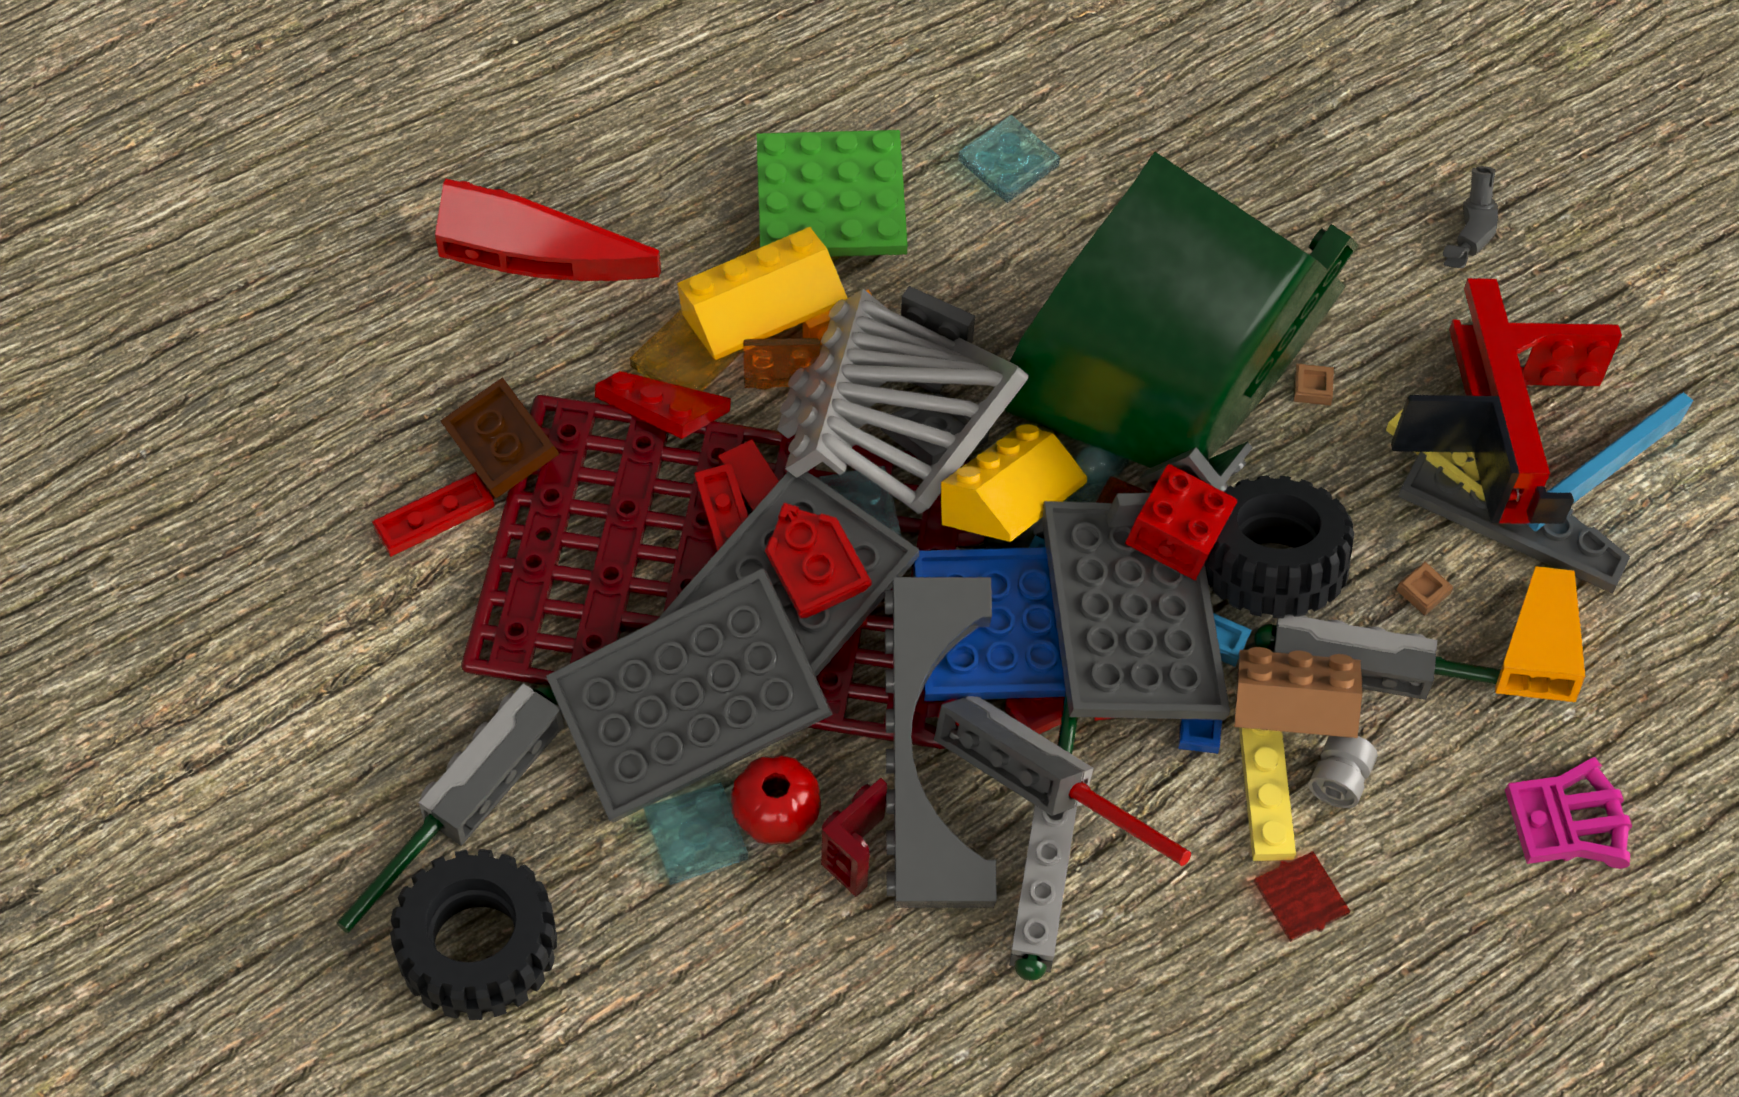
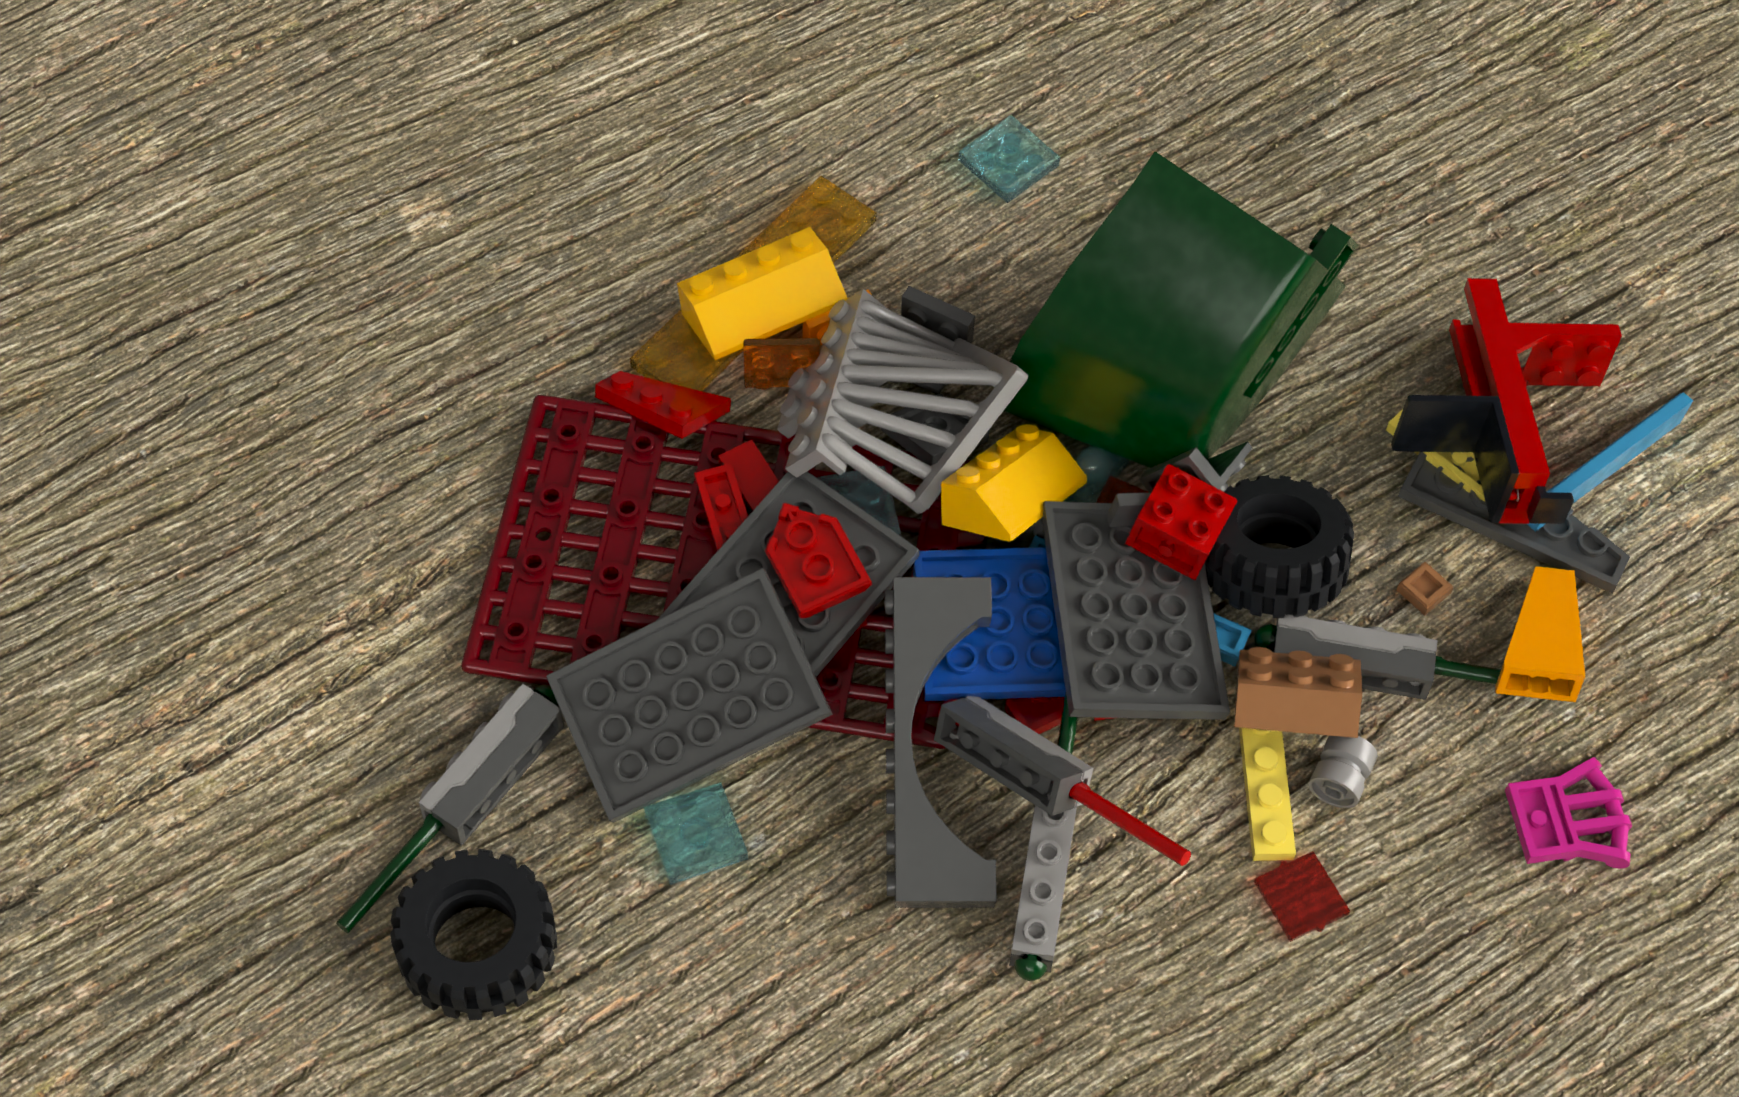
(433, 514): red tile -> none
(499, 437): reddish brown plate -> none
(533, 240): red wedge -> none
(771, 818): red piece -> none
(838, 185): bright green plate -> none
(843, 846): dark red bracket -> none
(1200, 735): blue tile -> none
(1313, 384): medium nougat tile -> none
(1480, 219): dark grey arm -> none

